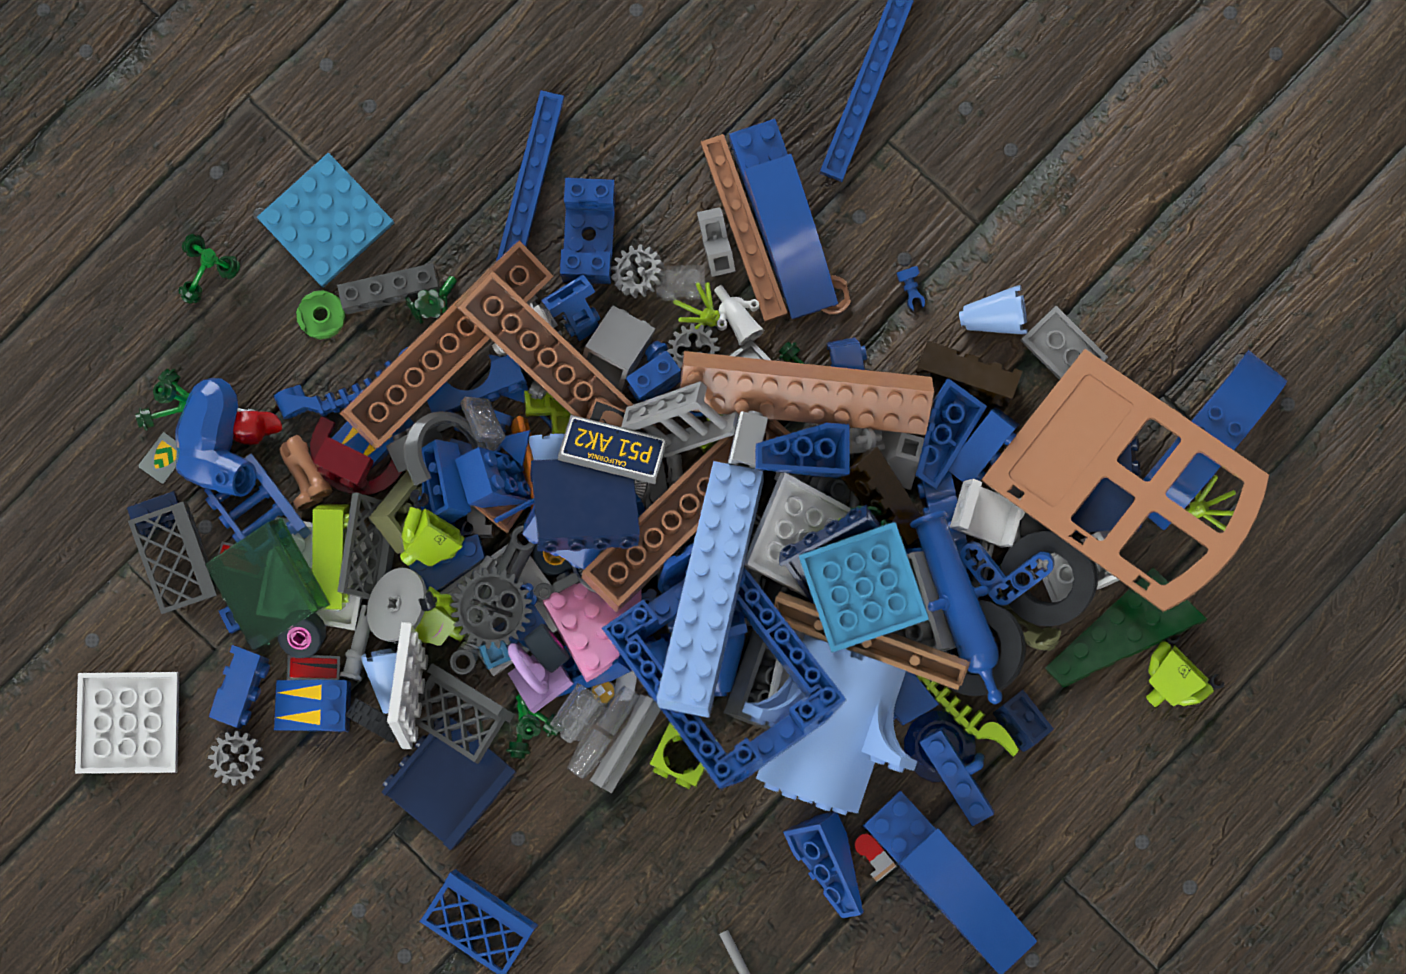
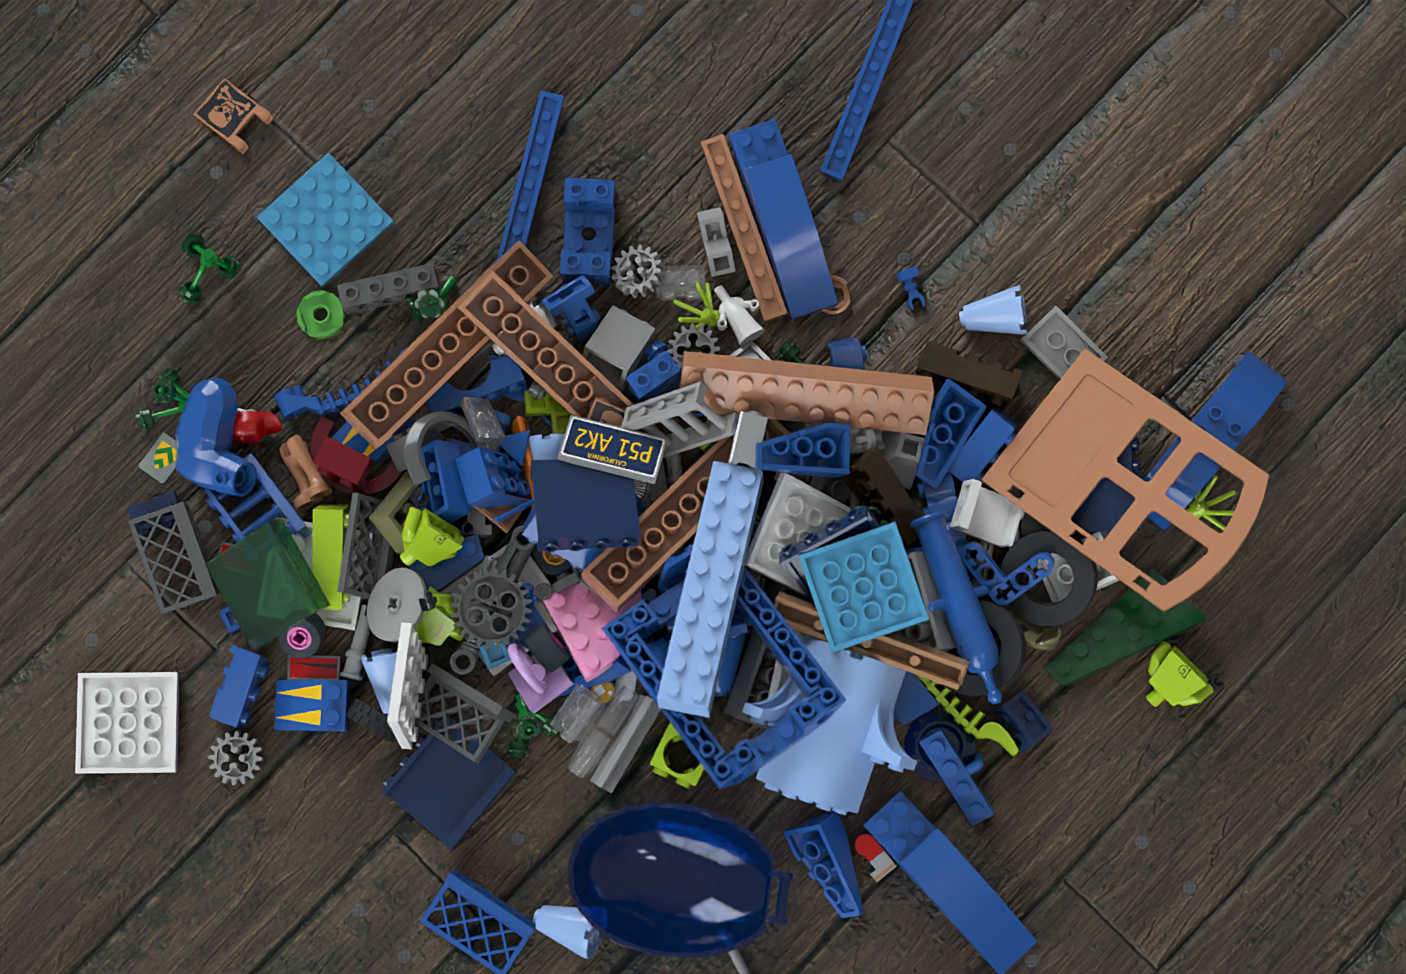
(229, 111): none -> flag
(568, 928): none -> light blue cone
(675, 880): none -> clear blue windscreen

